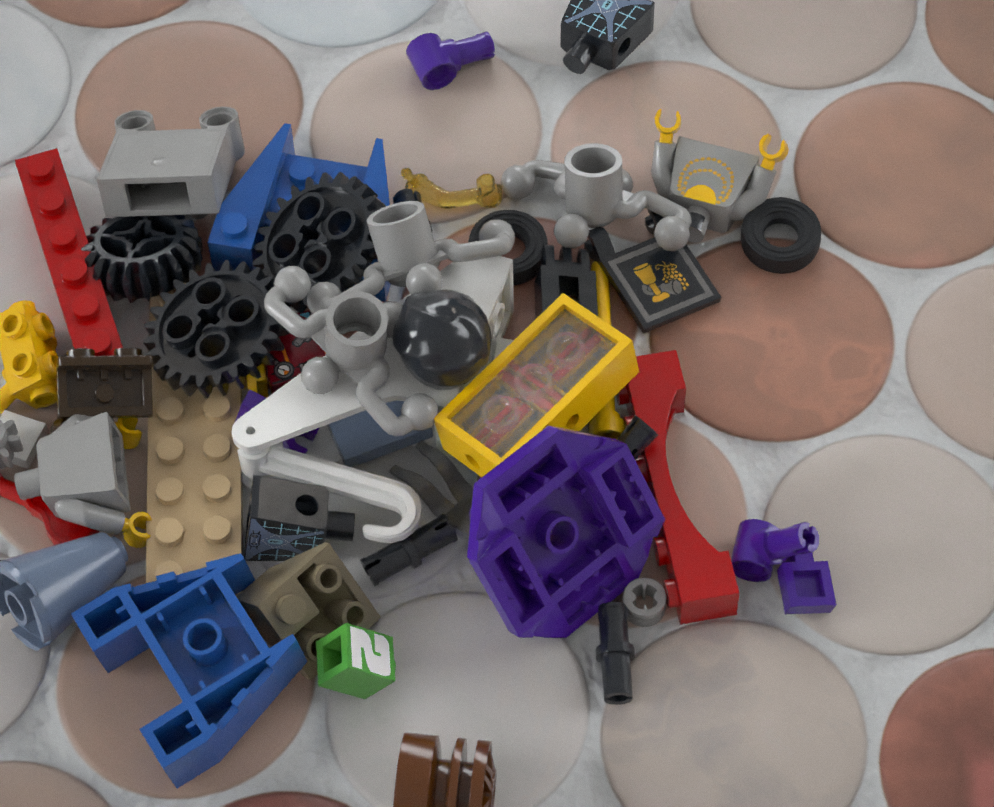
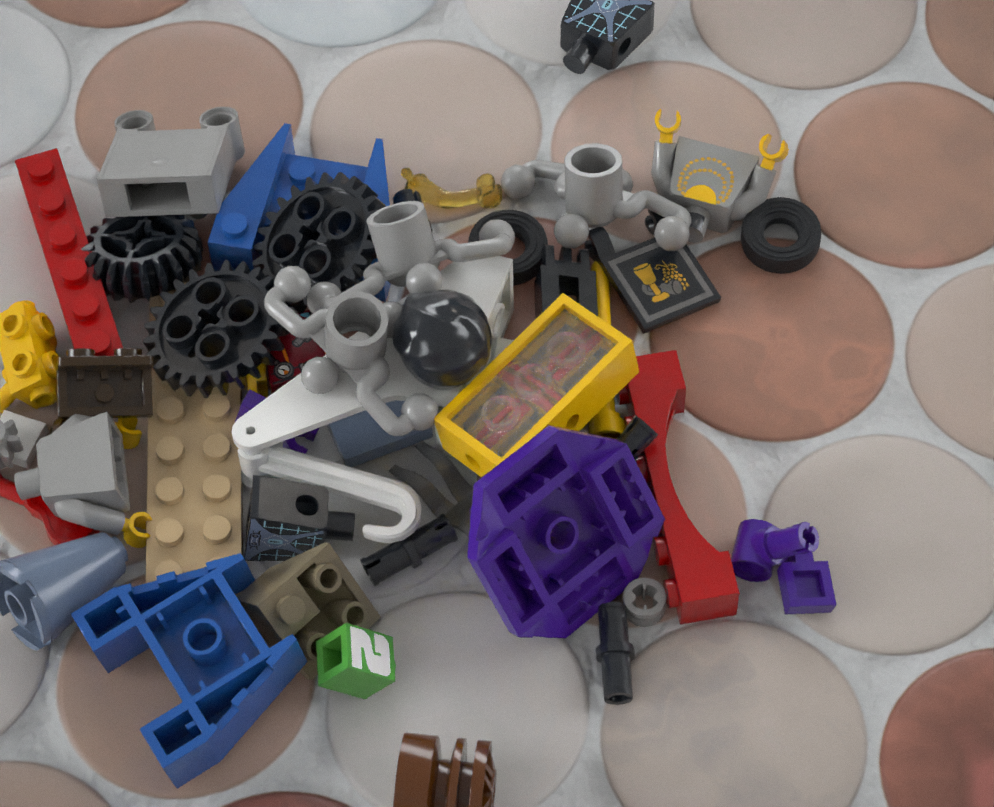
(439, 61): dark purple pin -> none

